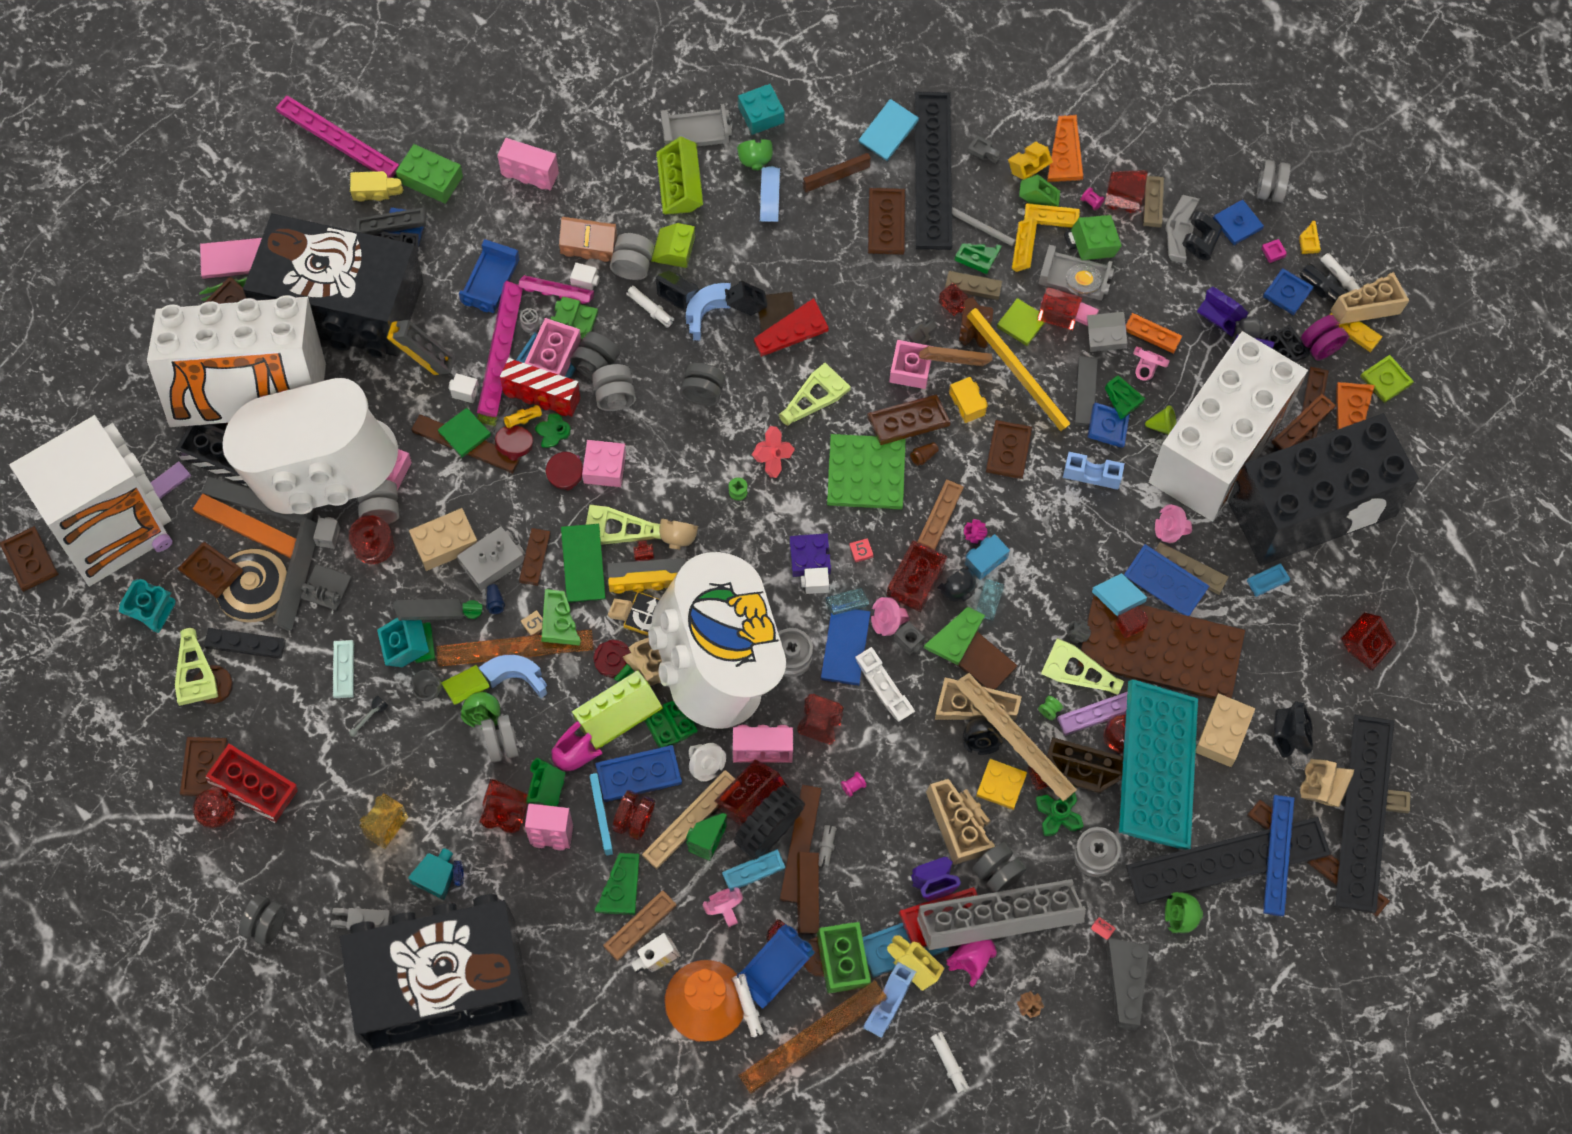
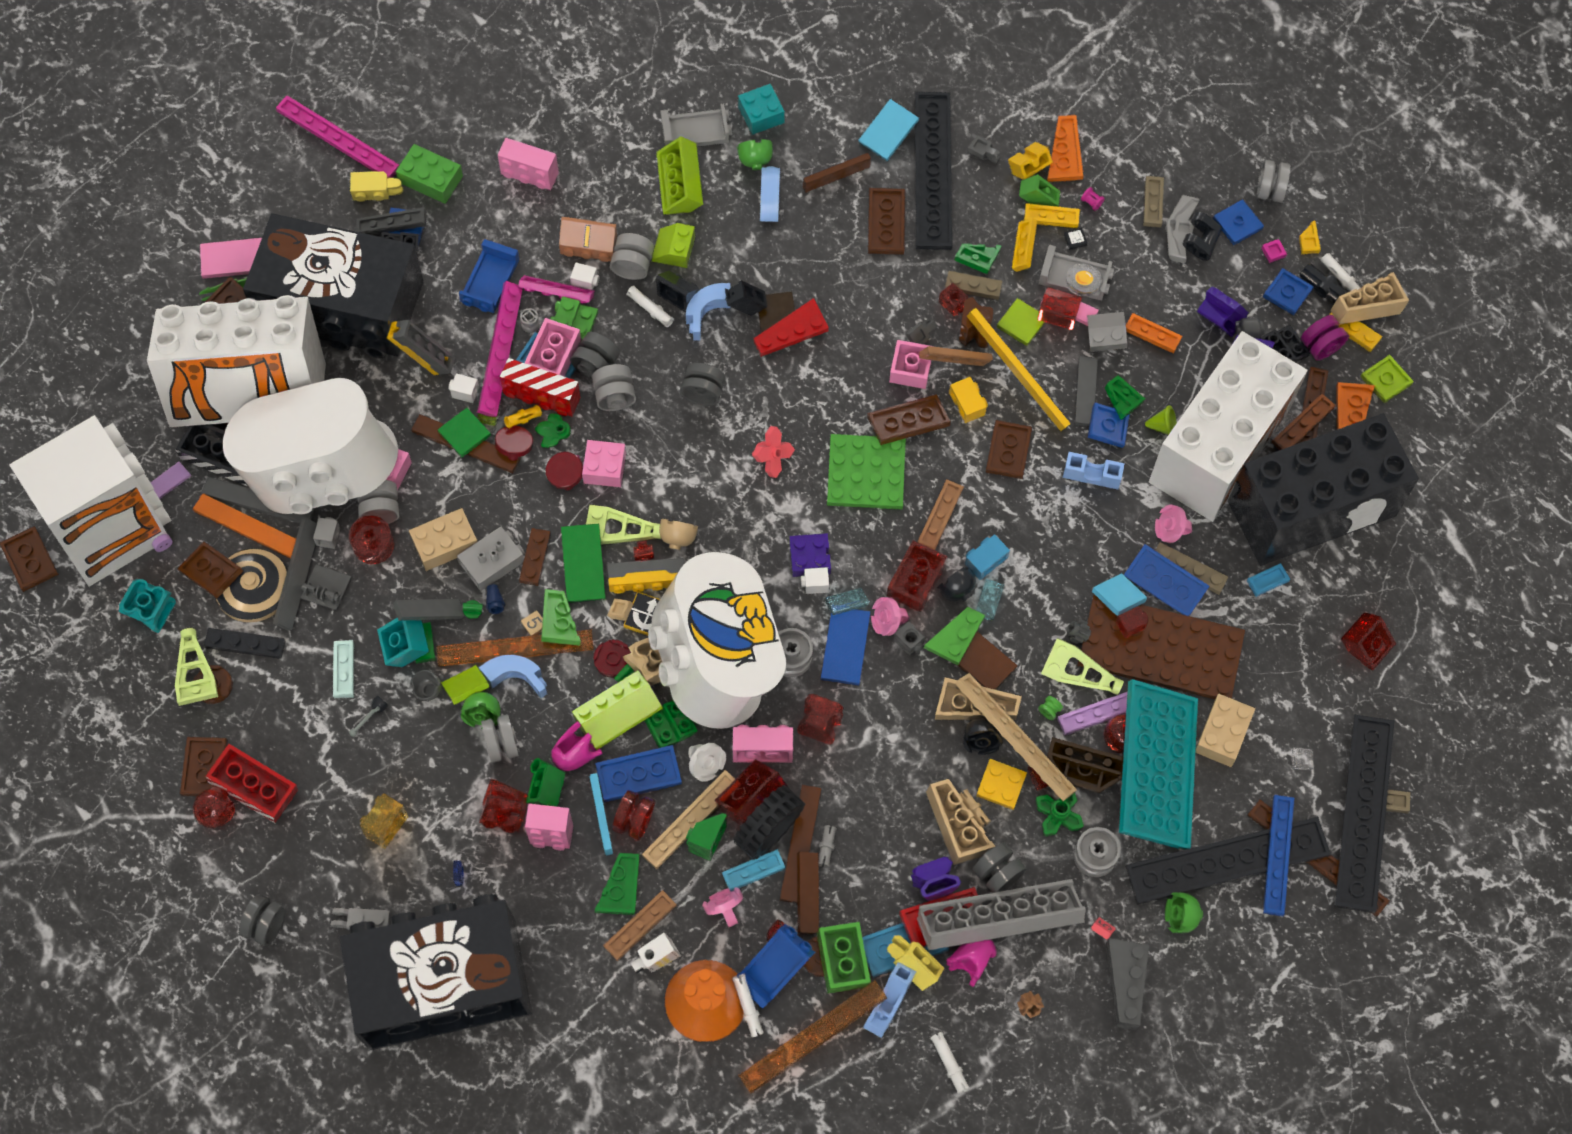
(434, 874): teal torso -> none
(738, 493): bright green wheel -> none
(826, 378): yellowish green plate -> none
(853, 784): dark pink bush -> none
(861, 550): coral tile -> none
(883, 685): white slope -> none
(923, 453): reddish brown cone -> none
(975, 531): dark pink gear -> none
(987, 229): light grey bar -> none
(1096, 237): bright green brick -> none
(1126, 190): clear red piece -> none
(1149, 360): bright pink tile -> none
(1293, 730): black piece -> none
(1325, 782): tan piece -> none

